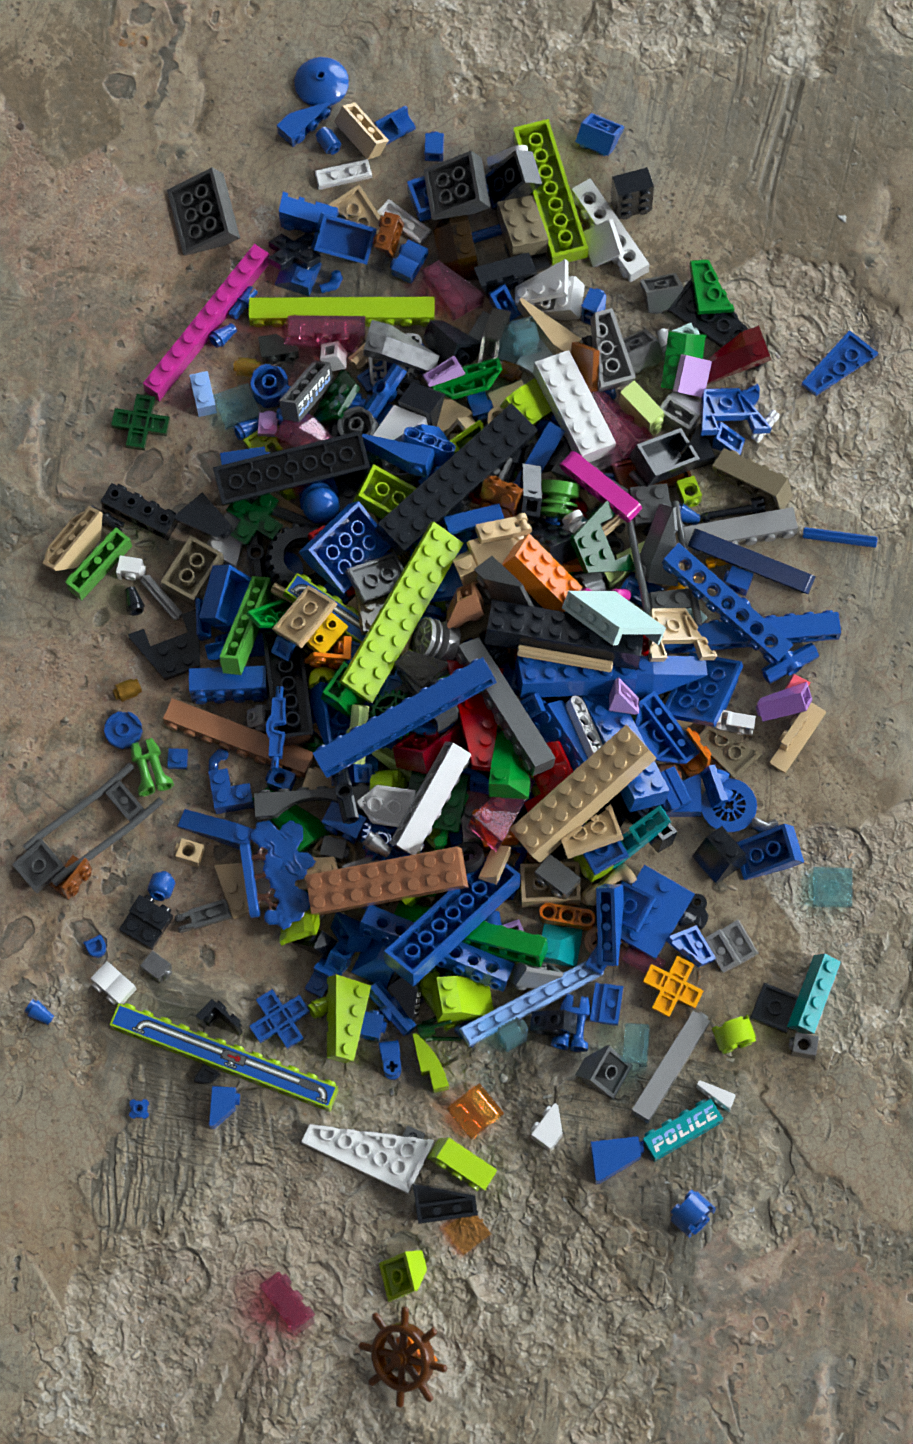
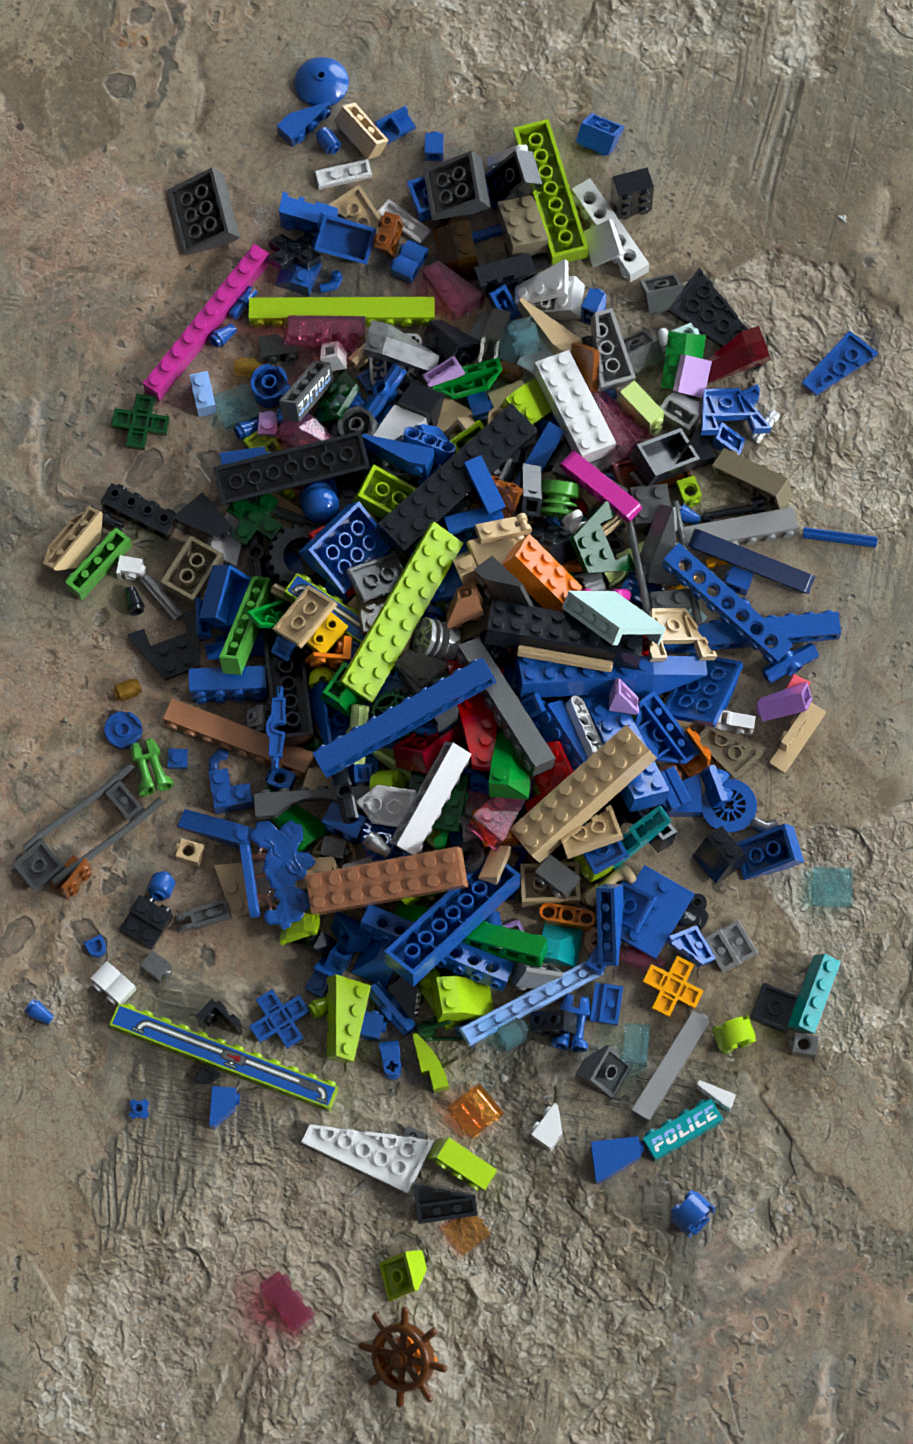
(484, 485): none -> blue tile
(707, 290): green wing -> none

